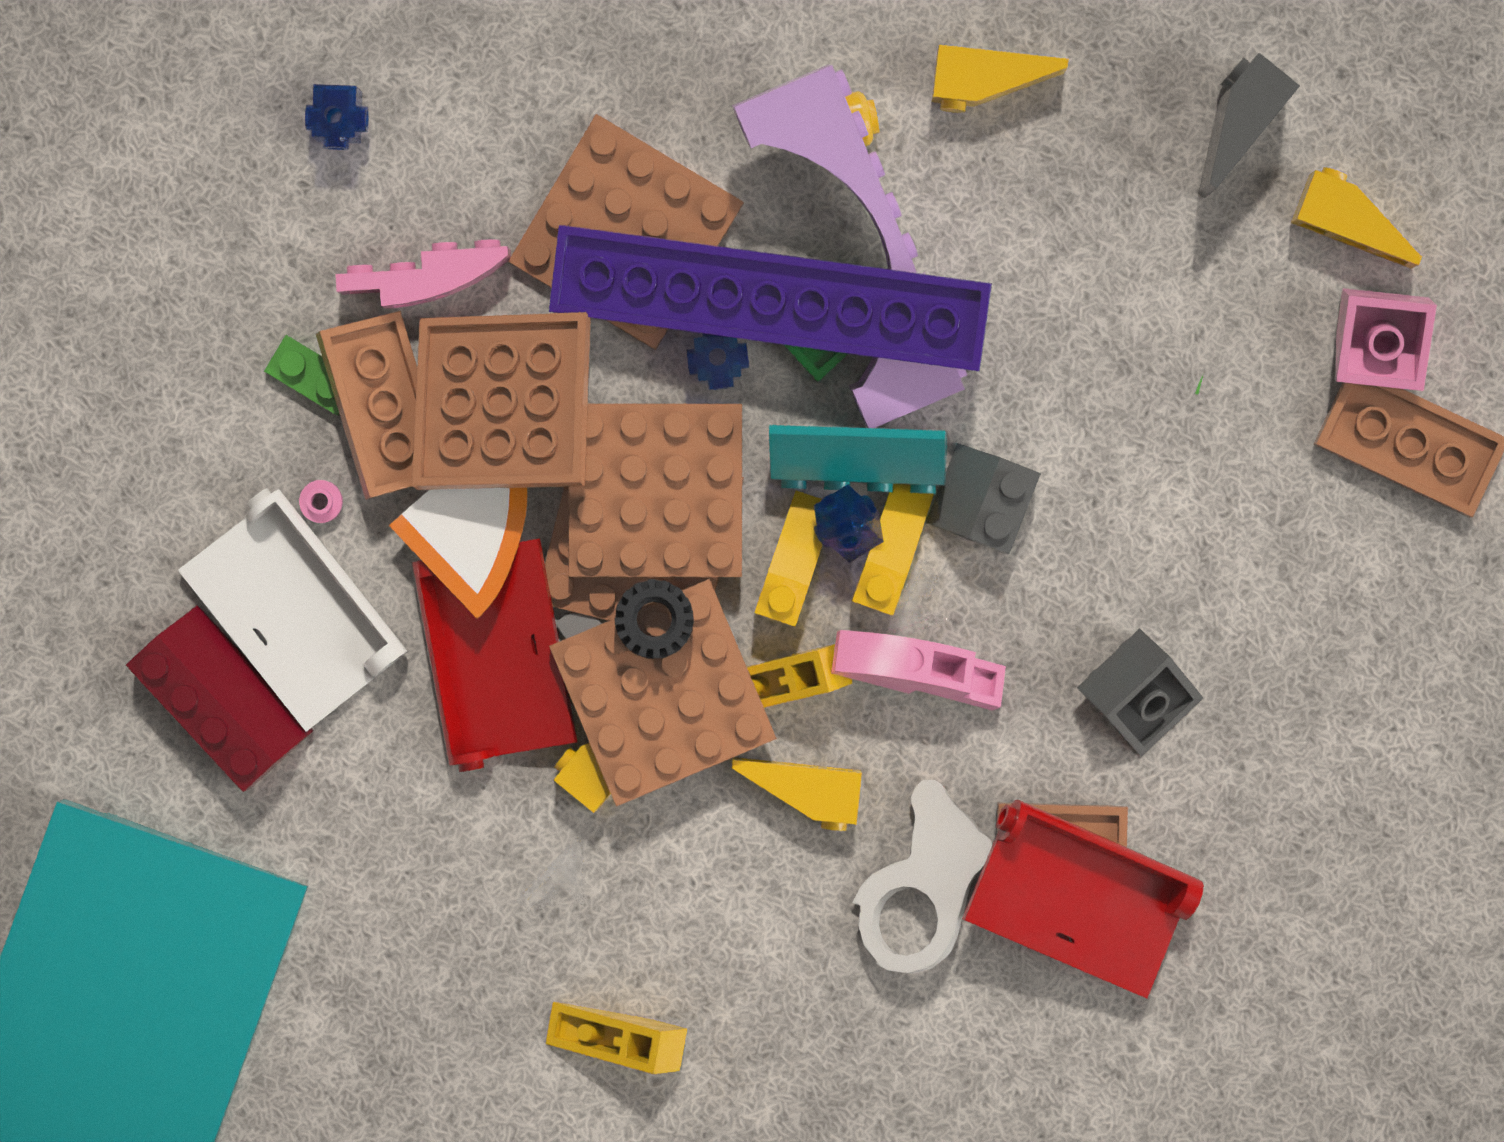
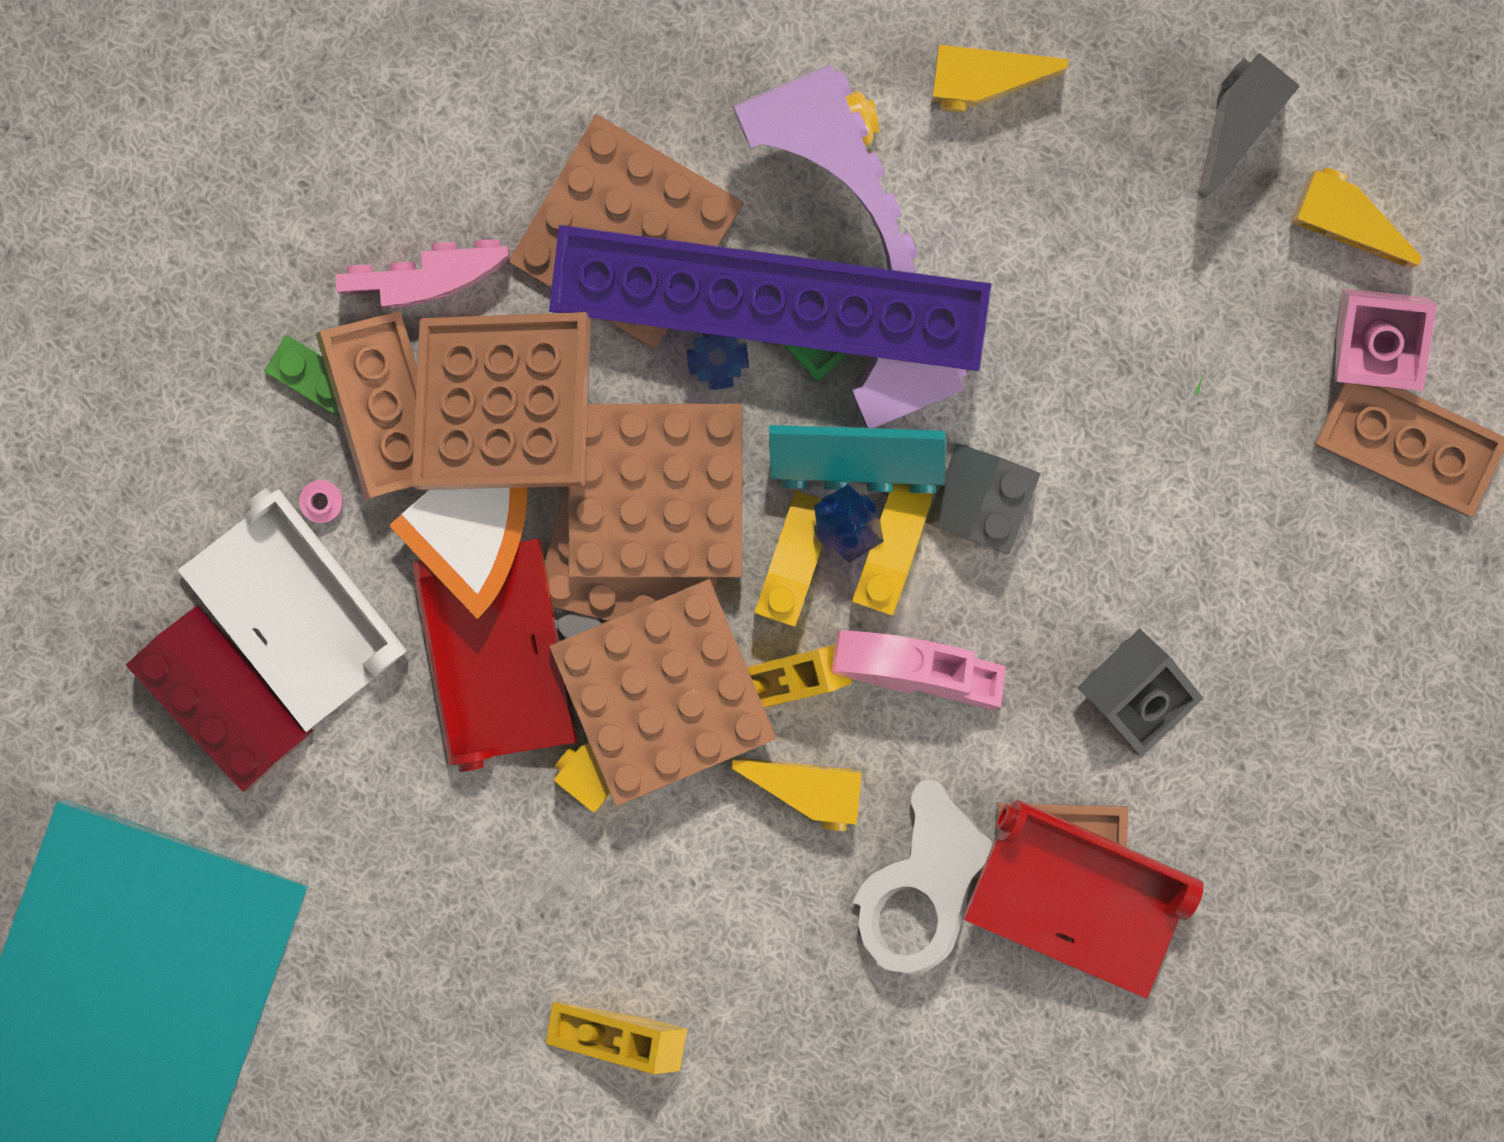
(334, 100): clear blue brick -> none
(645, 593): black tyre -> none

